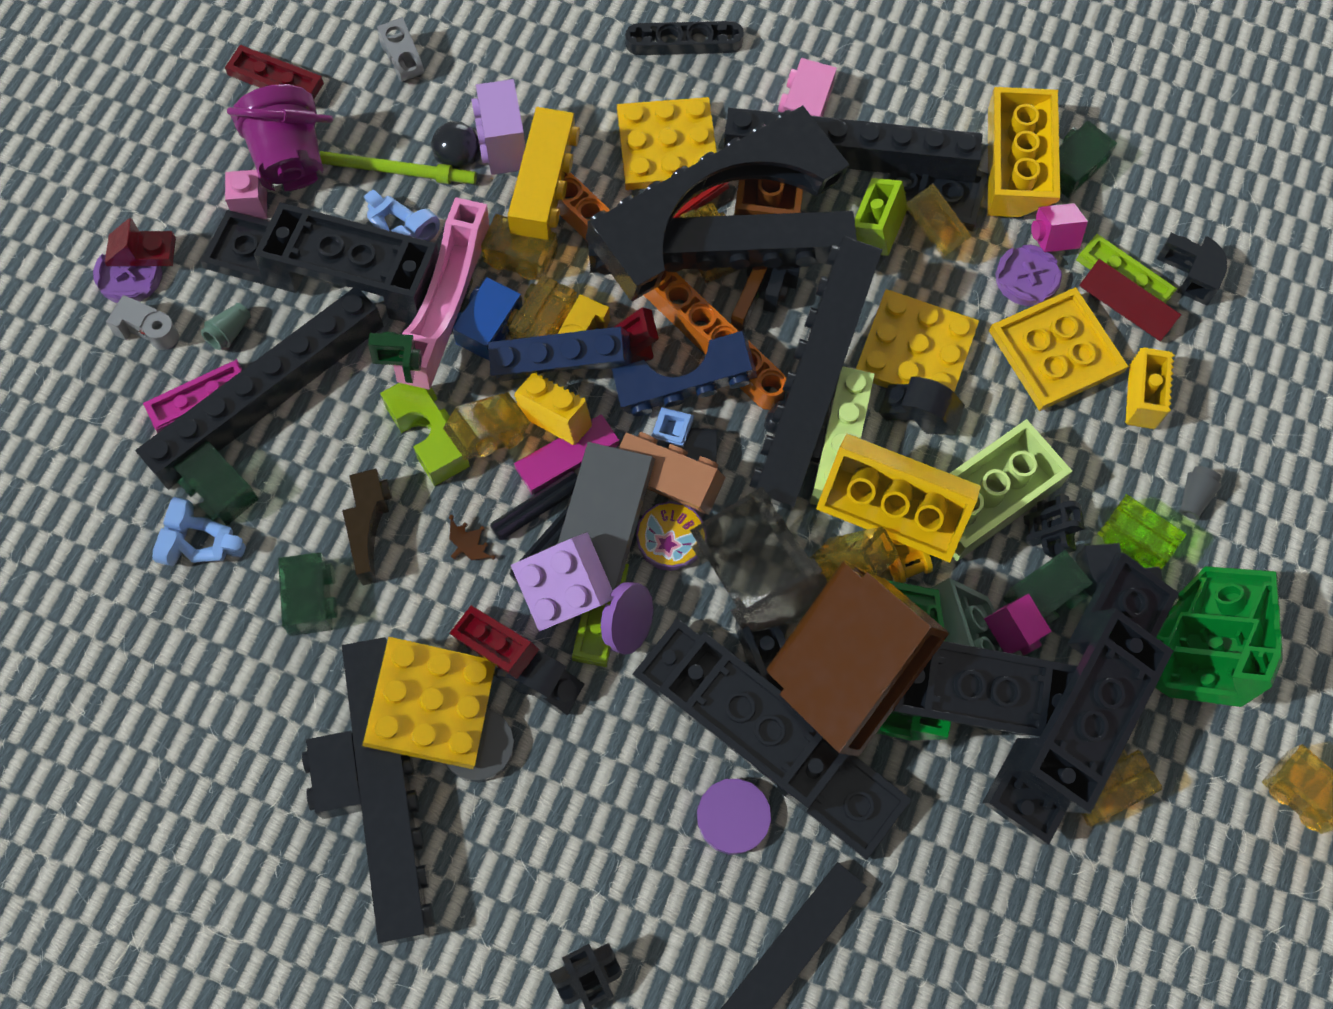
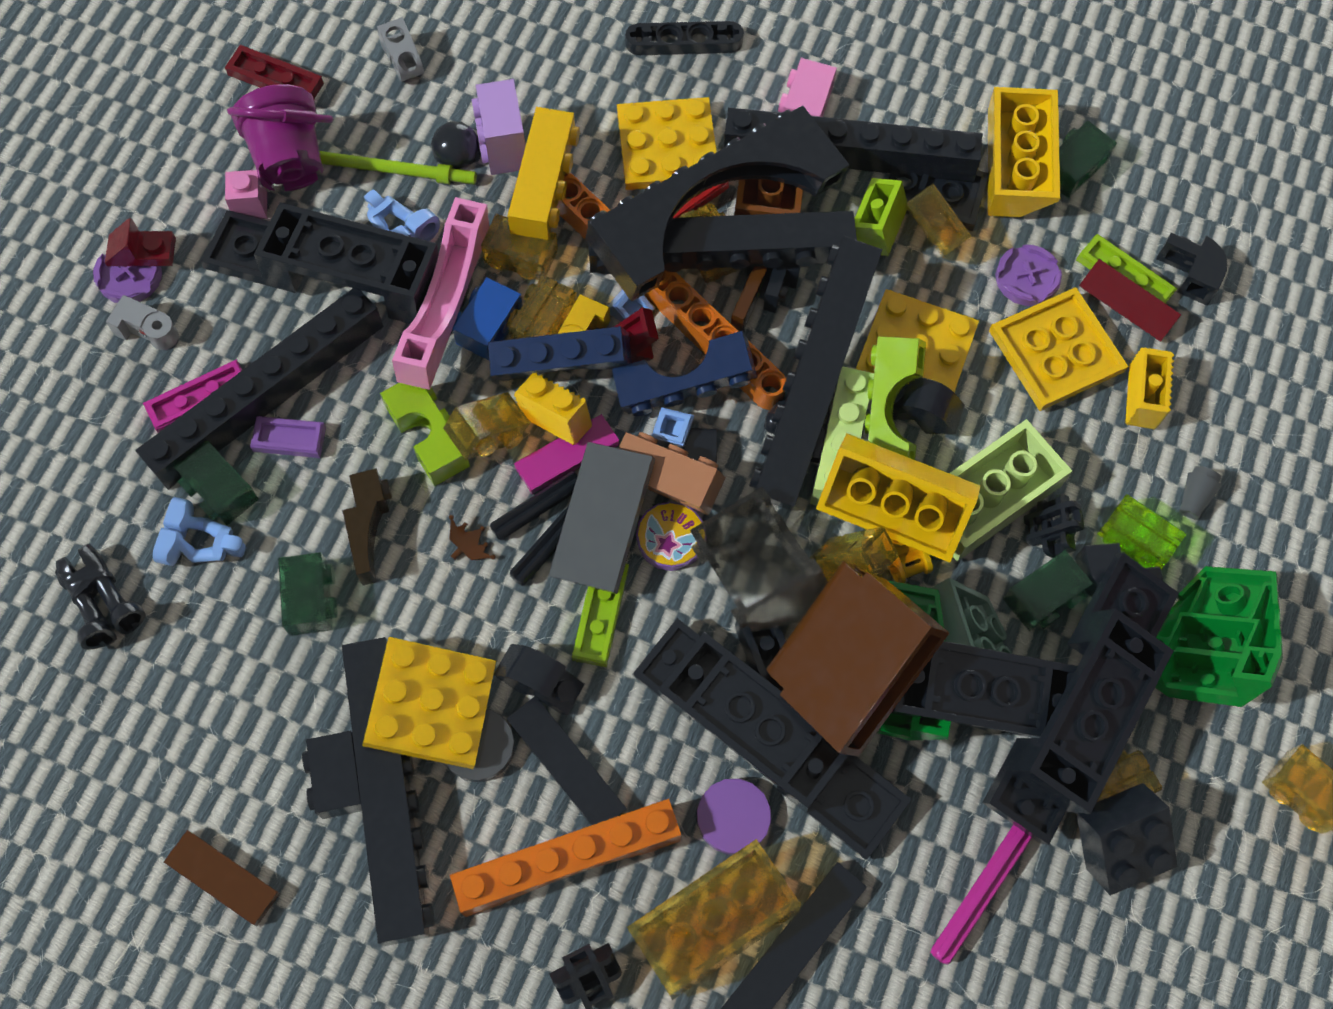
(84, 586): none -> black piece
(222, 878): none -> reddish brown tile
(225, 327): sand green cone -> none
(288, 437): none -> medium lavender tile
(395, 349): dark green bracket -> none
(494, 641): dark red plate -> none
(563, 581): lavender brick -> none
(564, 856): none -> orange arch
(565, 763): none -> black tile
(622, 307): none -> light blue slope
(627, 618): medium lavender tile -> none
(714, 919): none -> clear yellow brick
(896, 364): none -> lime arch
(980, 895): none -> dark pink axle
(1018, 626): dark pink brick -> none
(1059, 227): dark pink brick -> none
(1127, 839): none -> black brick

